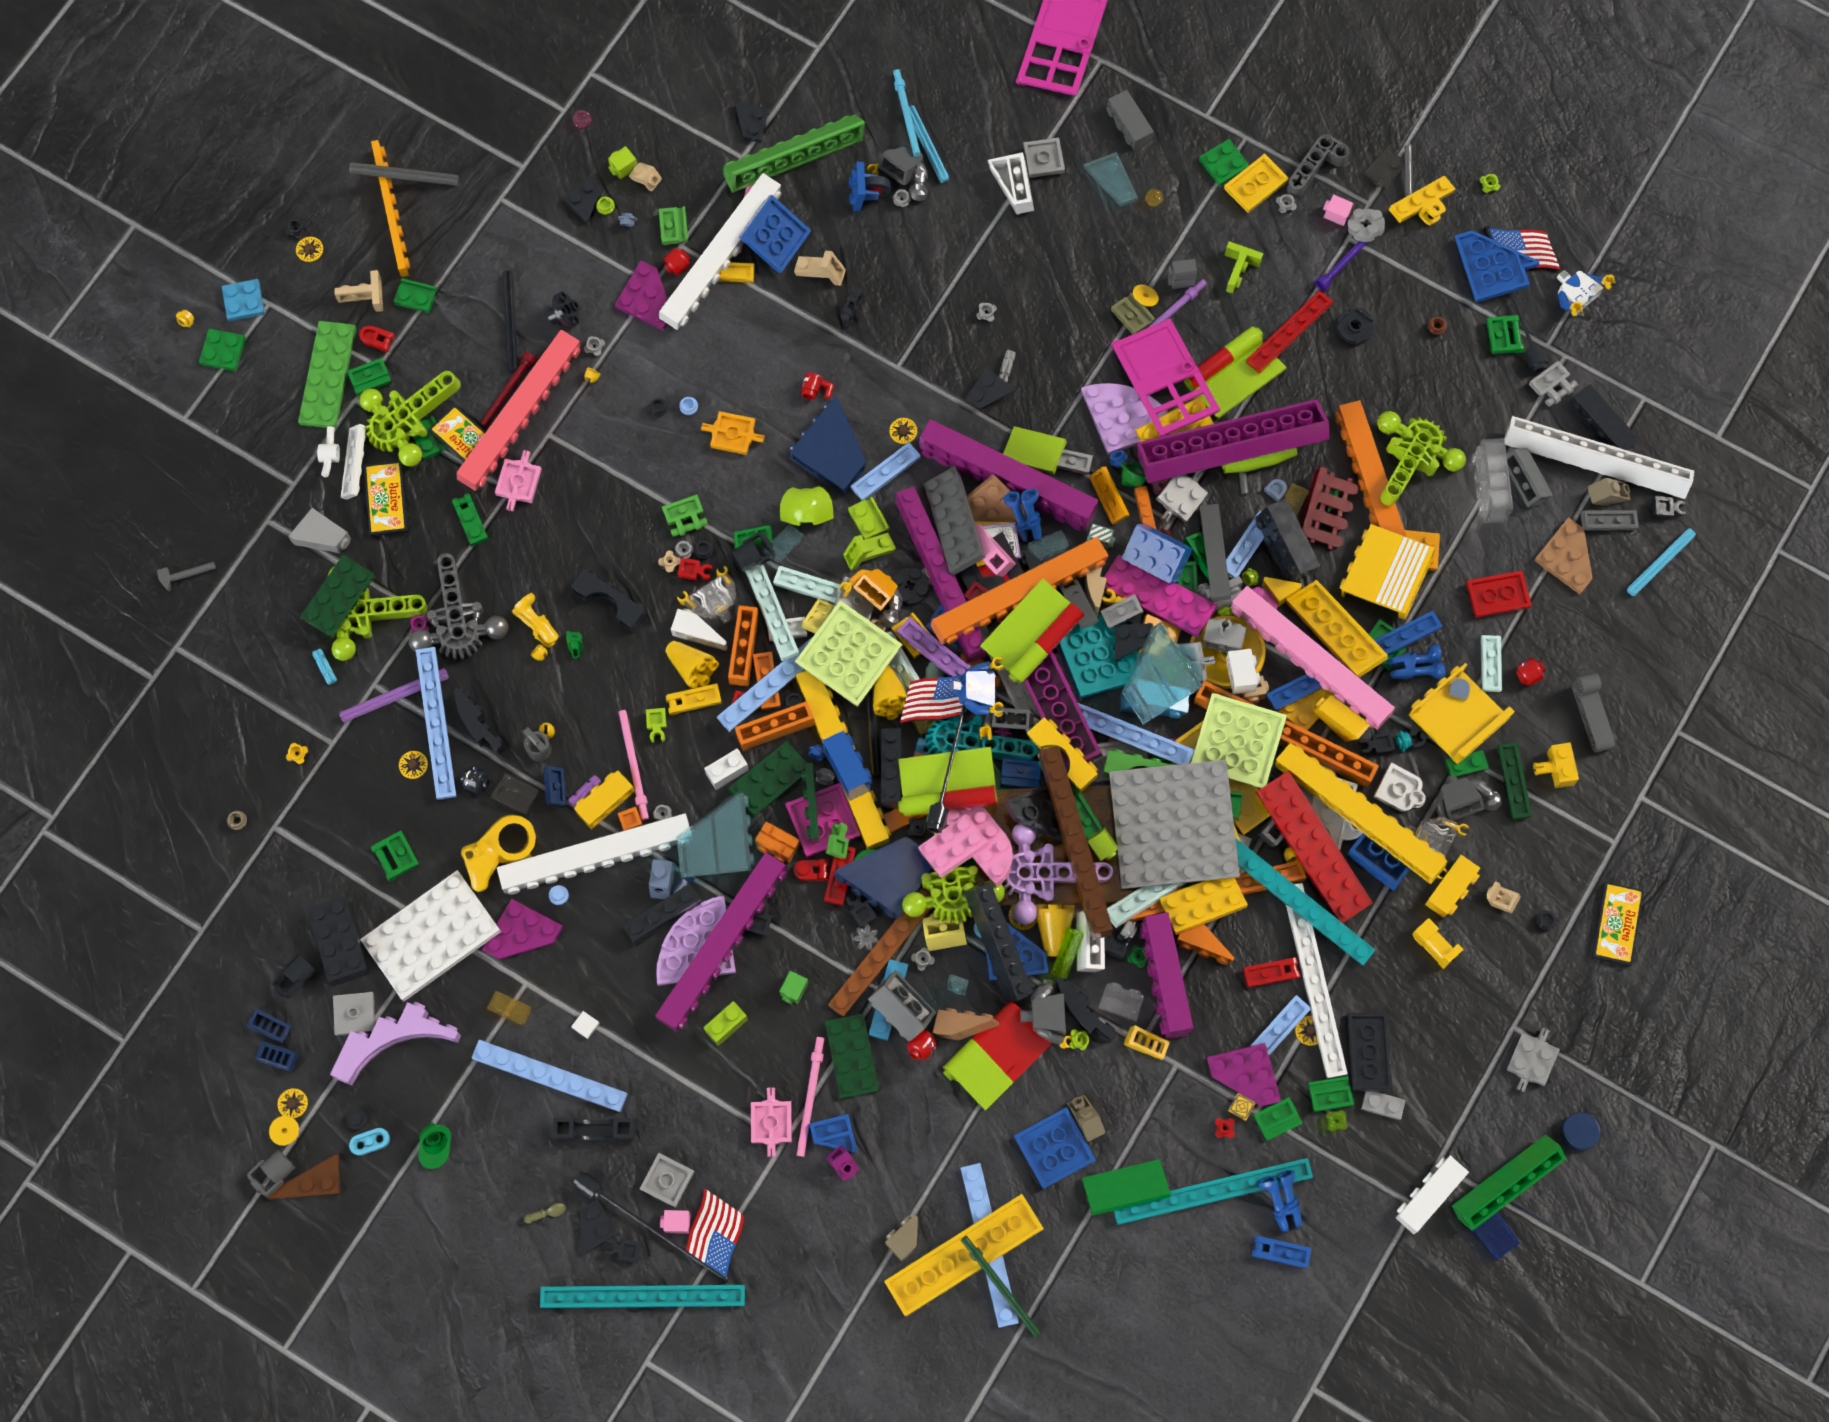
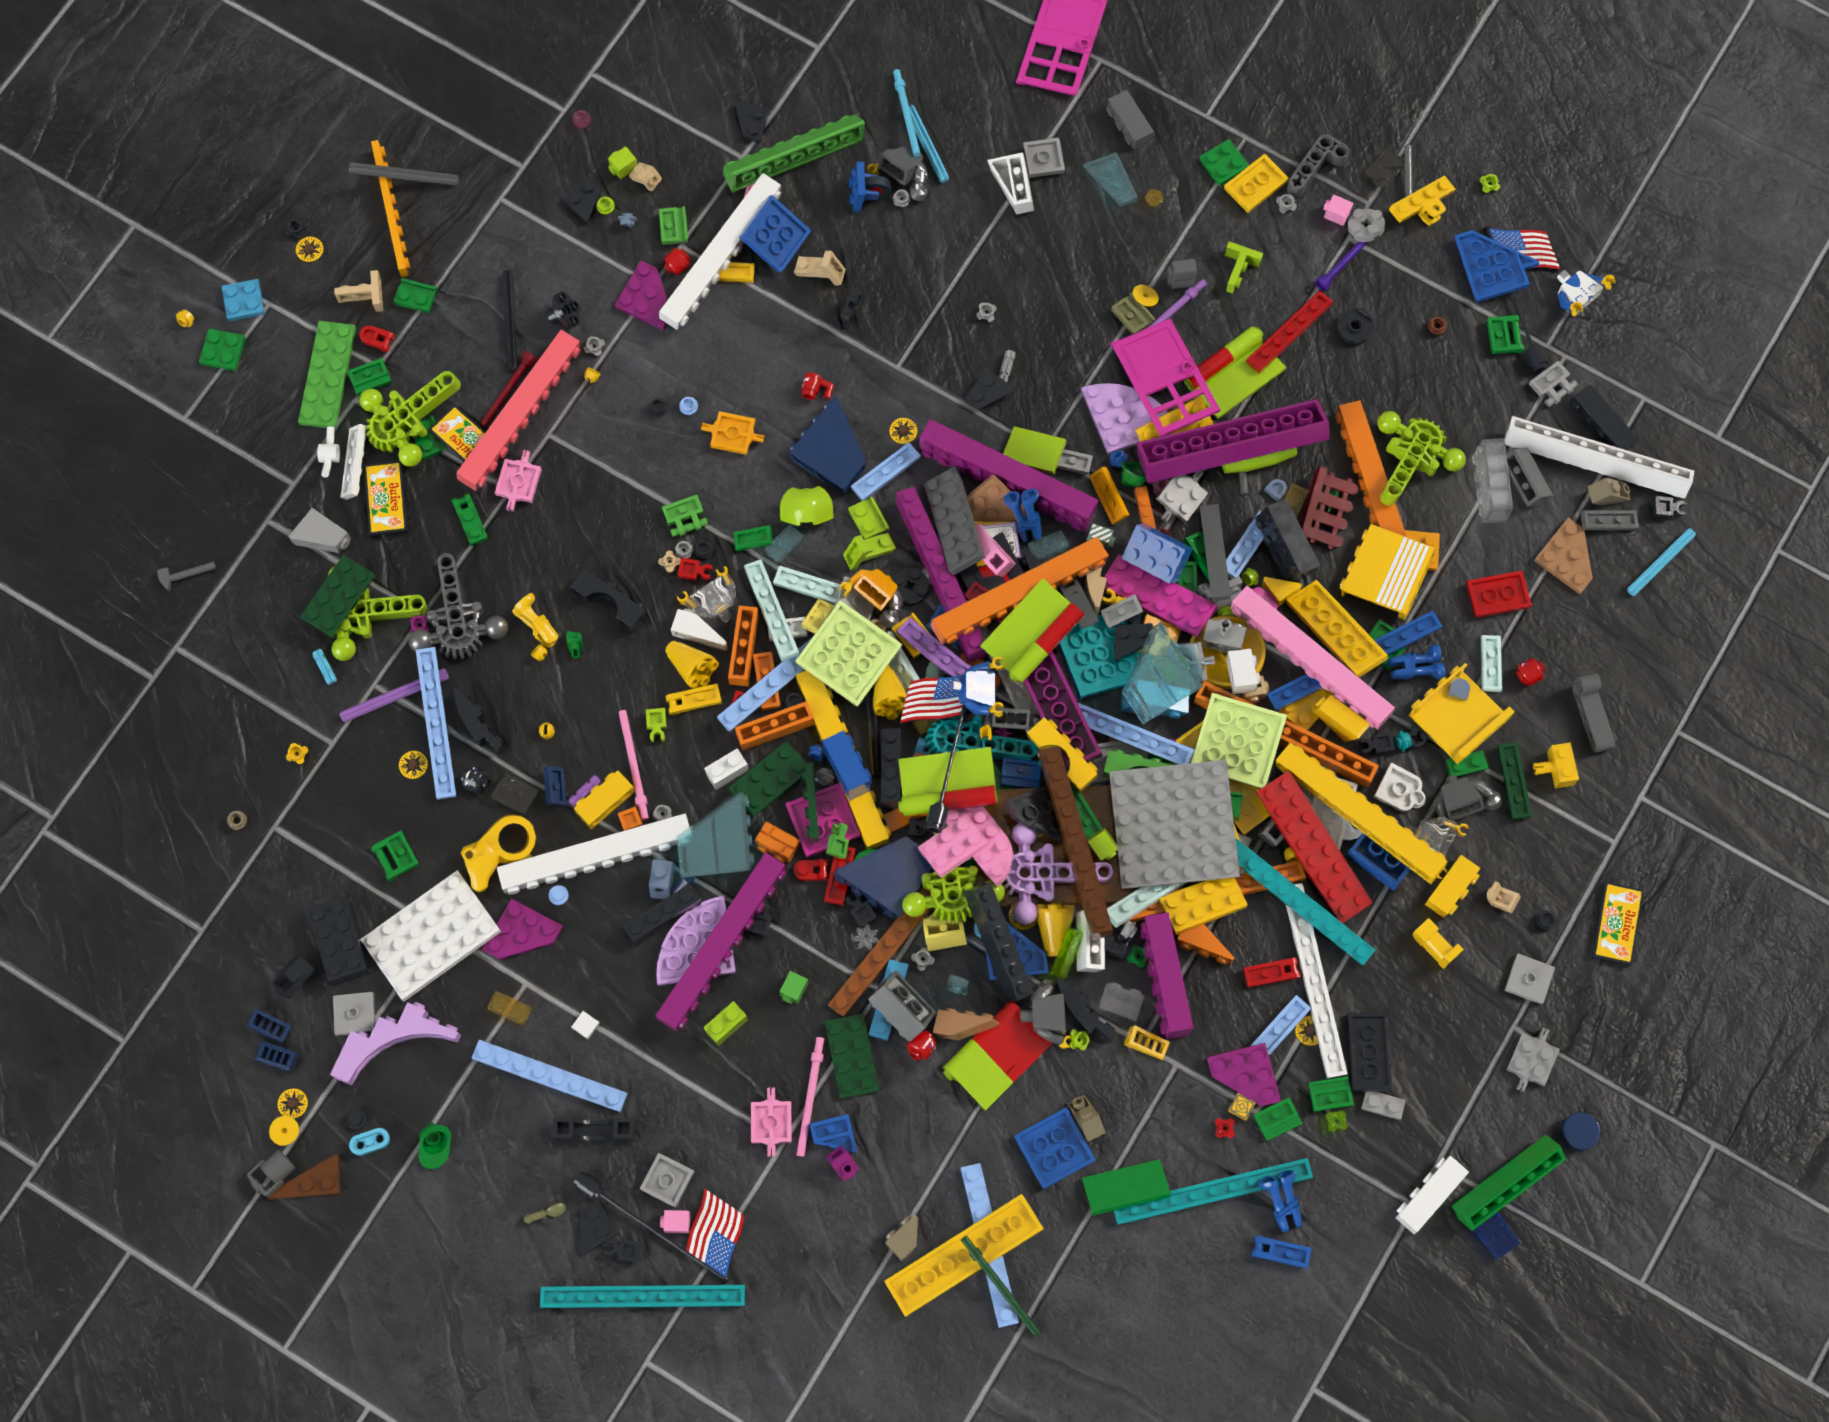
(536, 745): dark grey piece -> none
(747, 555): black piece -> none
(1529, 979): none -> light grey plate

